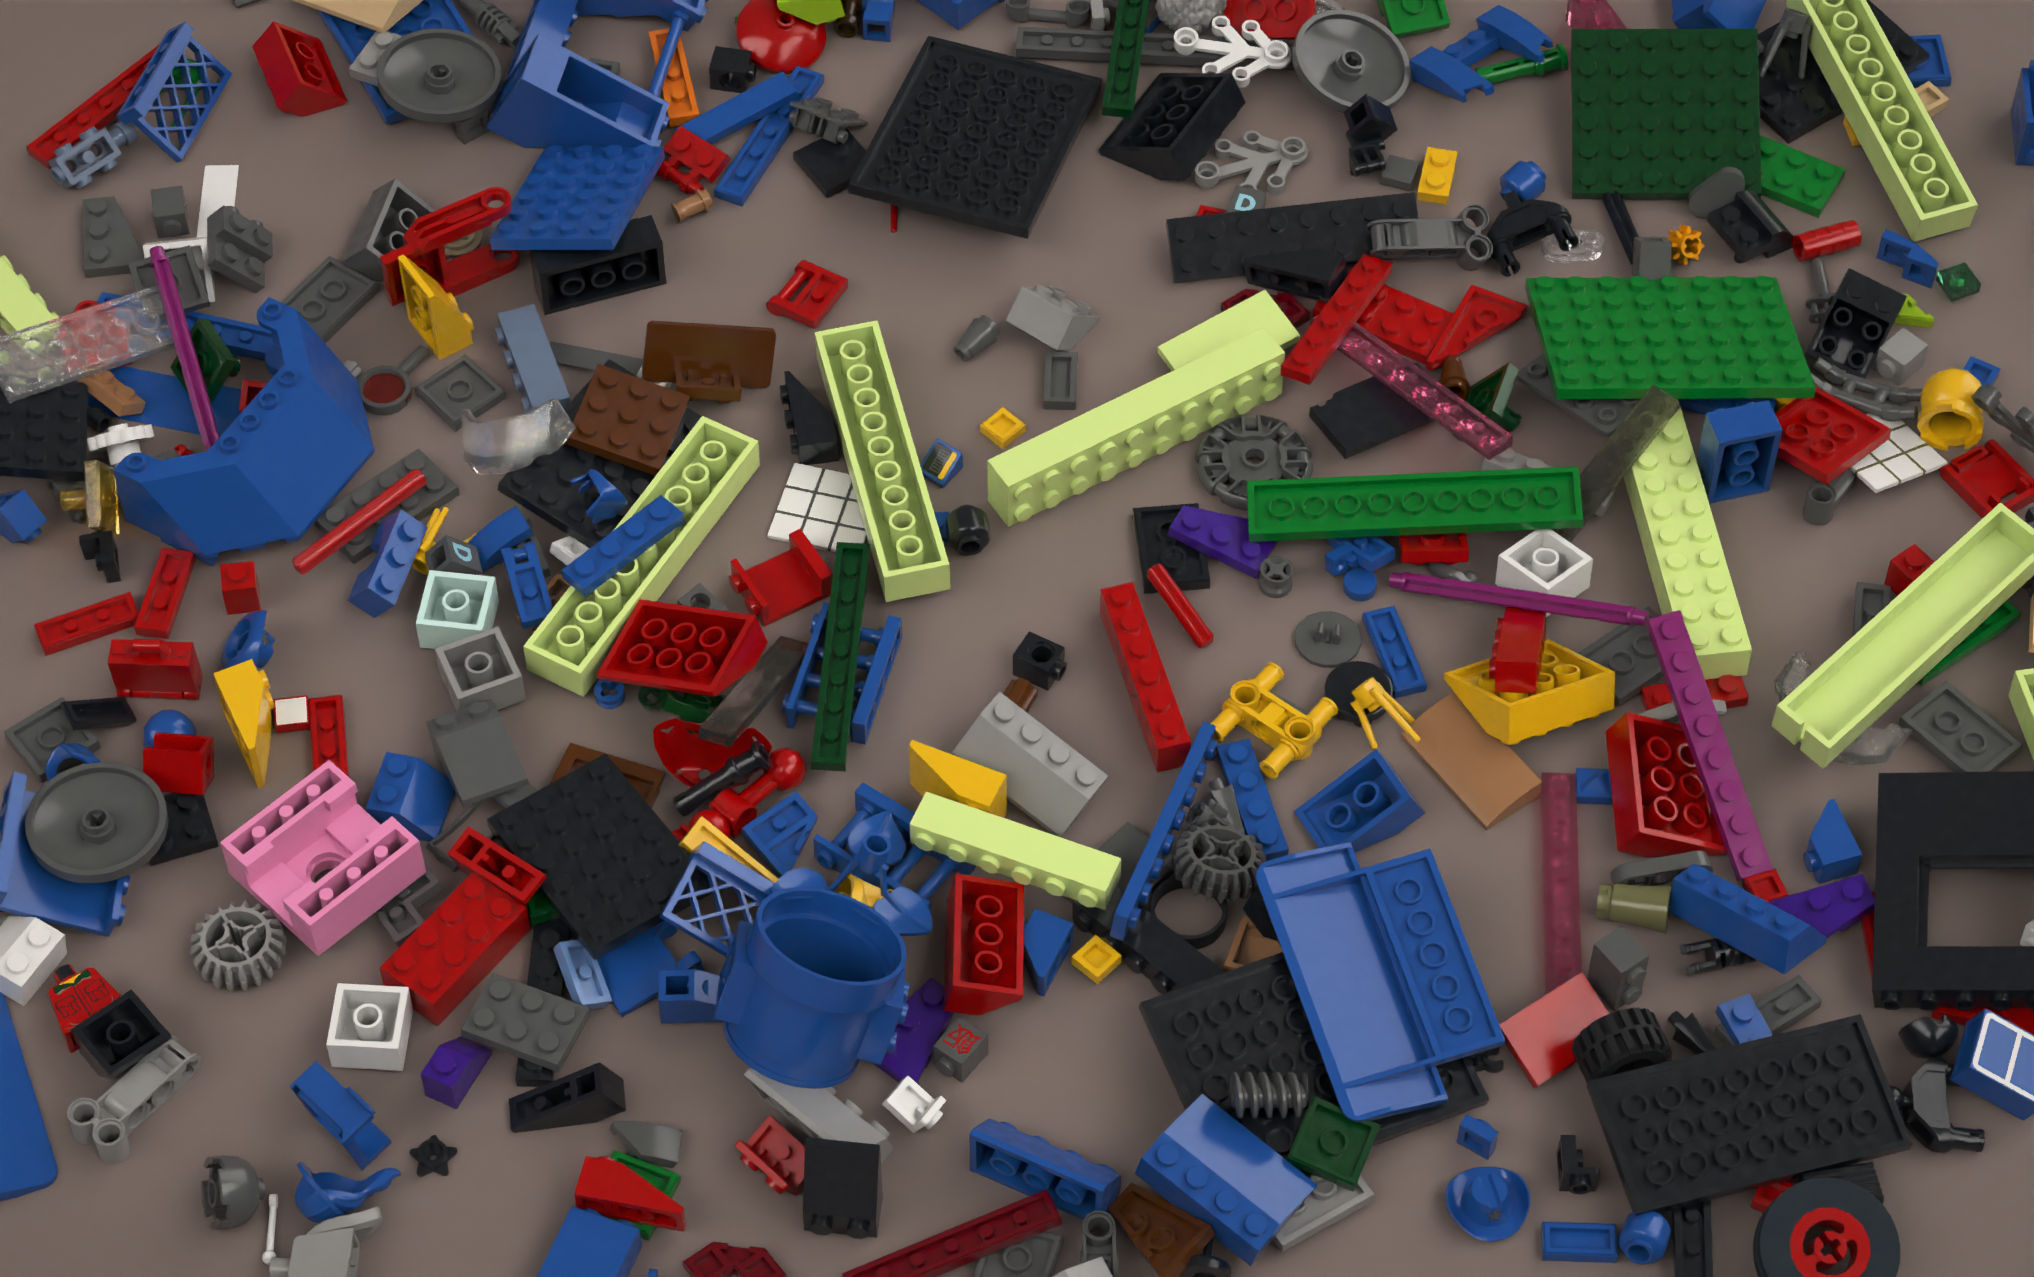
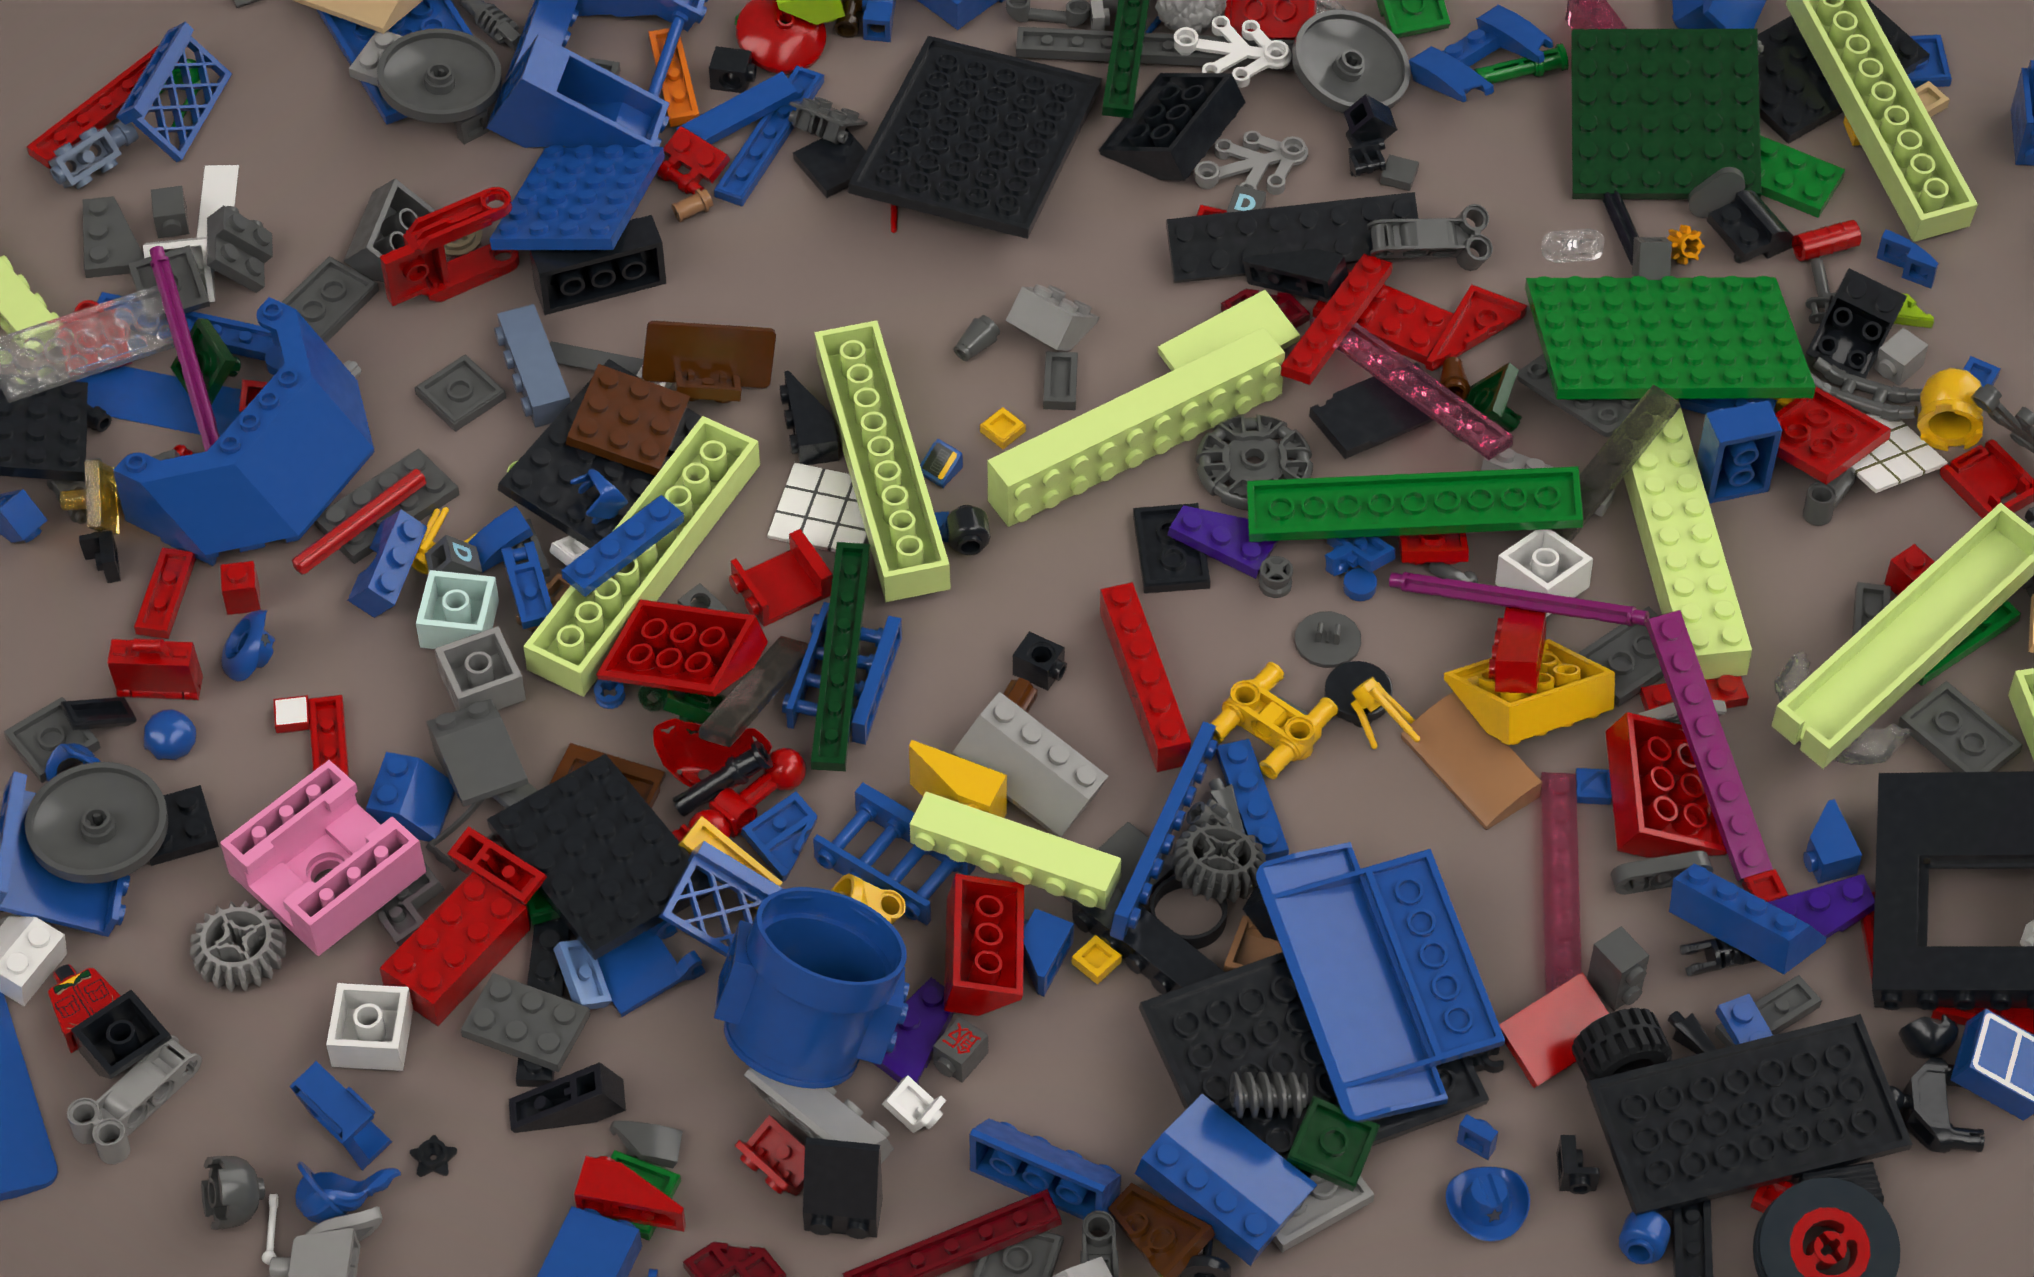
(87, 623): red tile -> none
(114, 394): medium nougat plate -> none
(120, 441): white plant -> none
(180, 762): red piece -> none
(247, 711): yellow slope -> none
(298, 71): red slope -> none
(388, 388): piece -> none
(434, 311): yellow slope -> none
(454, 1070): dark purple slope -> none
(514, 441): clear windscreen -> none
(687, 996): blue slope -> none
(814, 299): red plate -> none
(875, 846): blue plant -> none
(1180, 605): red axle -> none
(1361, 806): blue slope -> none
(1394, 651): blue tile -> none
(1437, 175): yellow plate -> none
(1525, 179): blue head -> none
(1526, 224): black connector -> none
(1579, 1242): blue tile -> none
(1635, 905): olive plant -> none
(1790, 25): dark grey plant -> none
(1958, 281): clear green plate -> none

